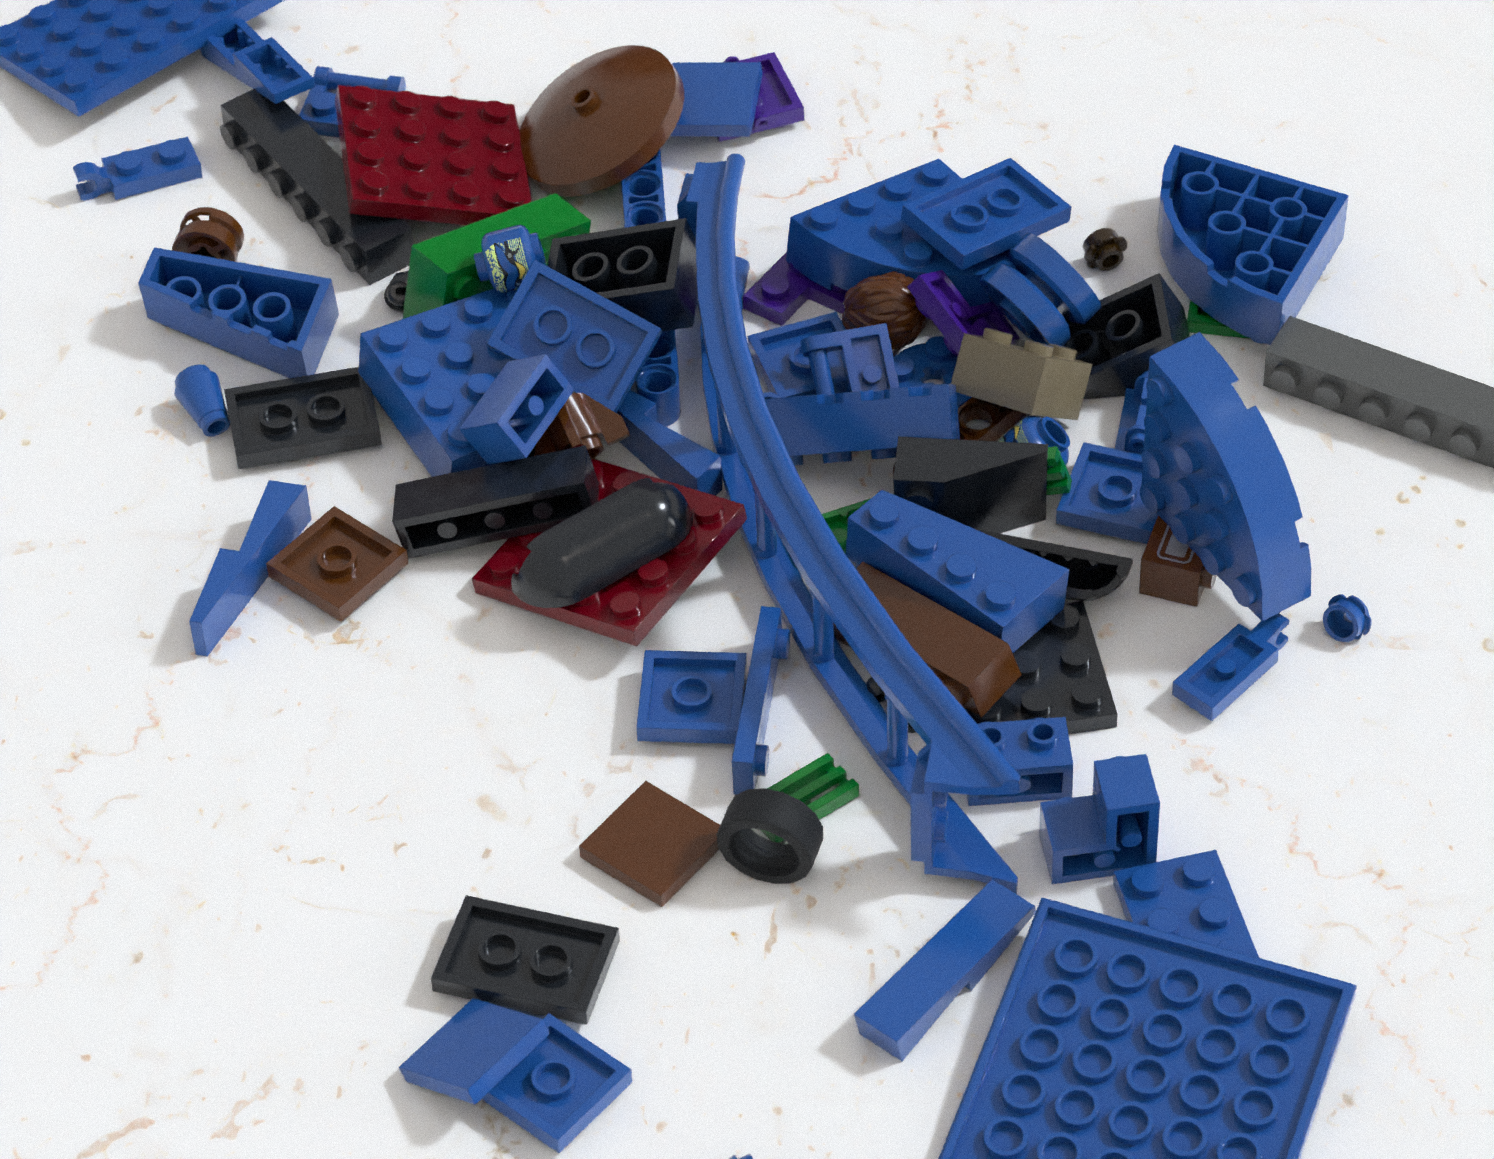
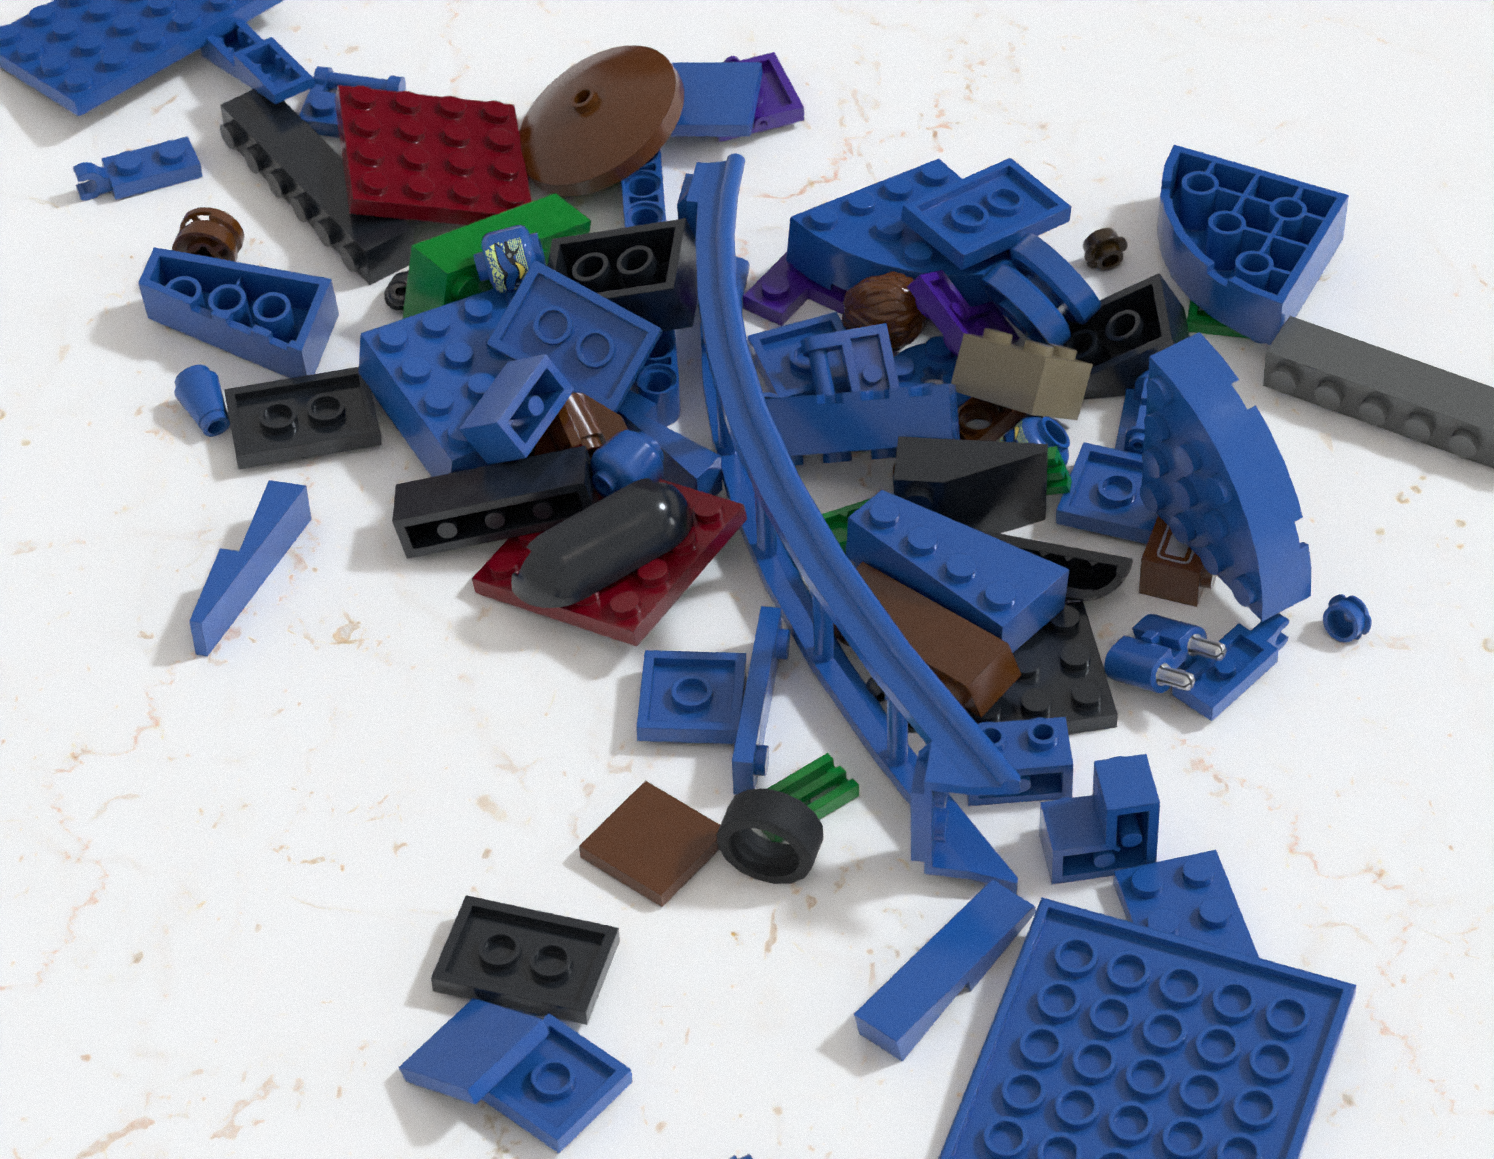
(337, 563): reddish brown plate -> none
(625, 460): none -> blue head
(1155, 651): none -> blue piece

